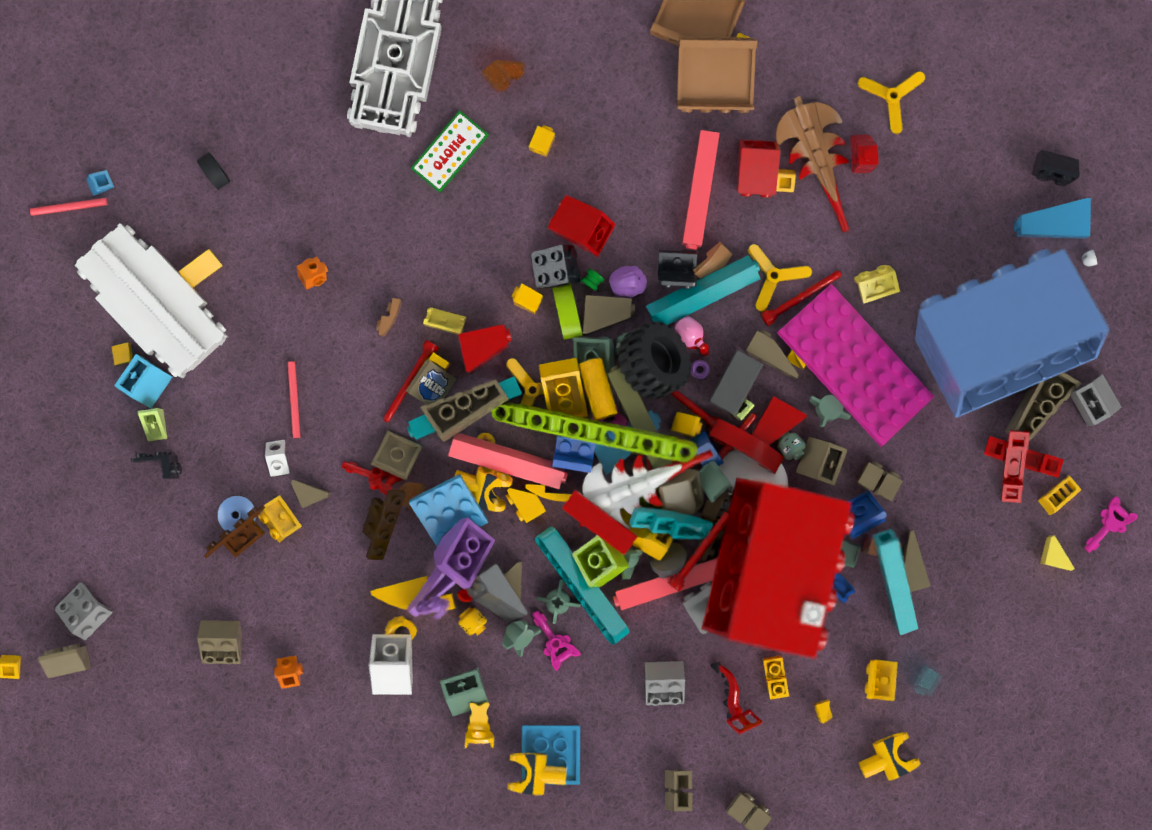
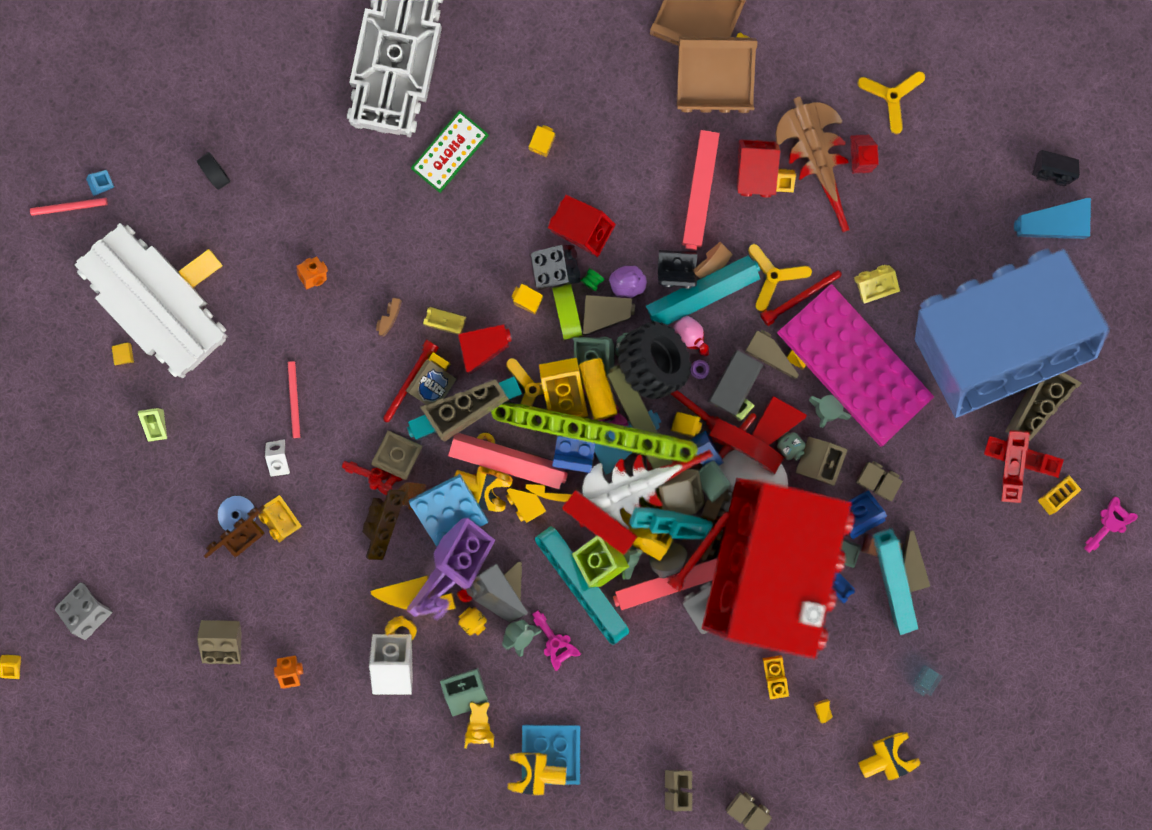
(68, 661): dark tan slope -> none
(143, 381): medium azure slope -> none
(170, 465): black bracket -> none
(308, 494): dark tan slope -> none
(502, 72): clear orange slope -> none
(557, 601): sand green piece -> none
(664, 683): light grey slope -> none
(732, 703): red piece -> none
(881, 680): yellow bracket -> none
(1054, 555): light yellow slope -> none
(1089, 258): white hinge -> none
(1095, 400): light grey slope -> none

